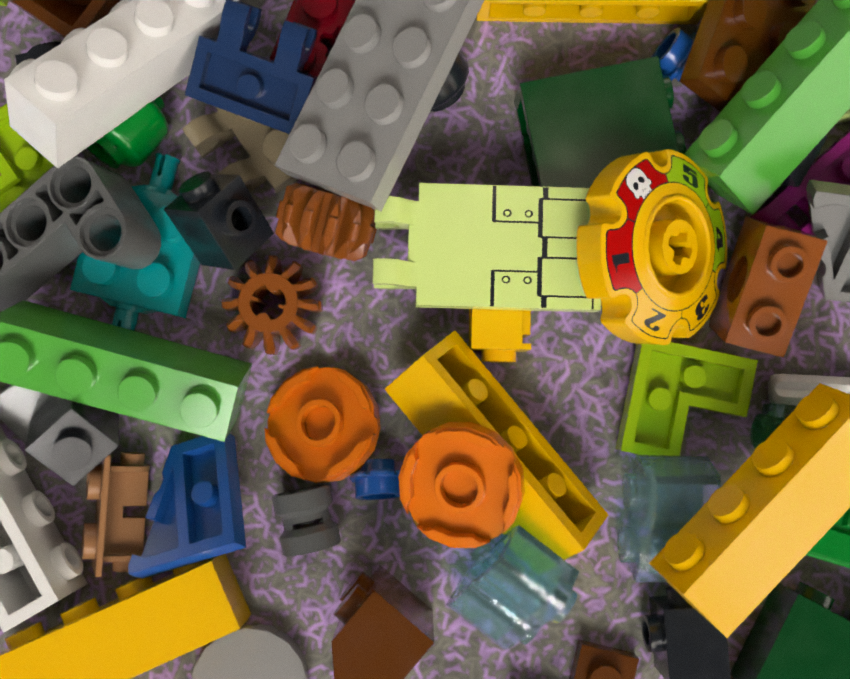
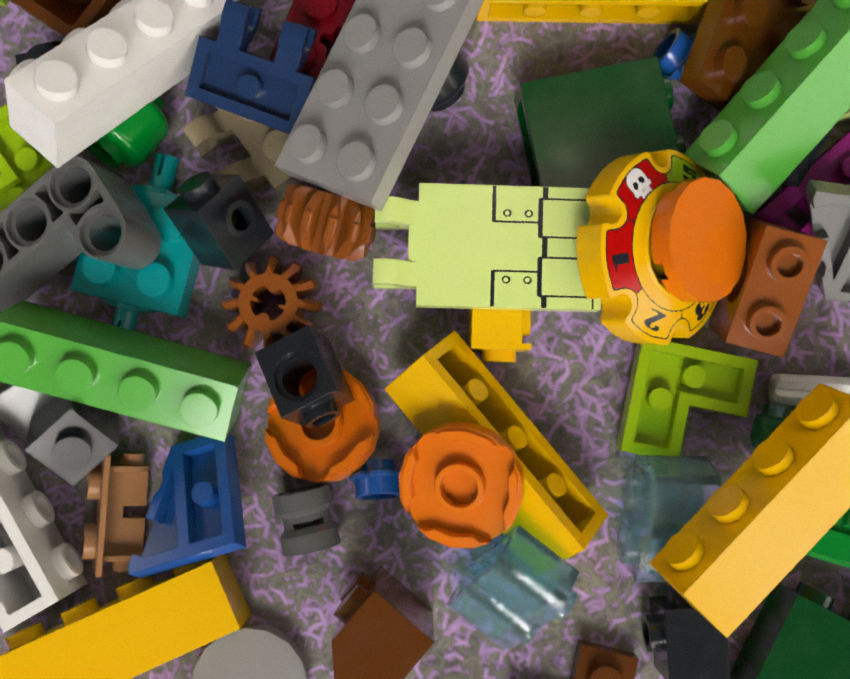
(286, 364): none -> black brick
(699, 240): none -> orange tile

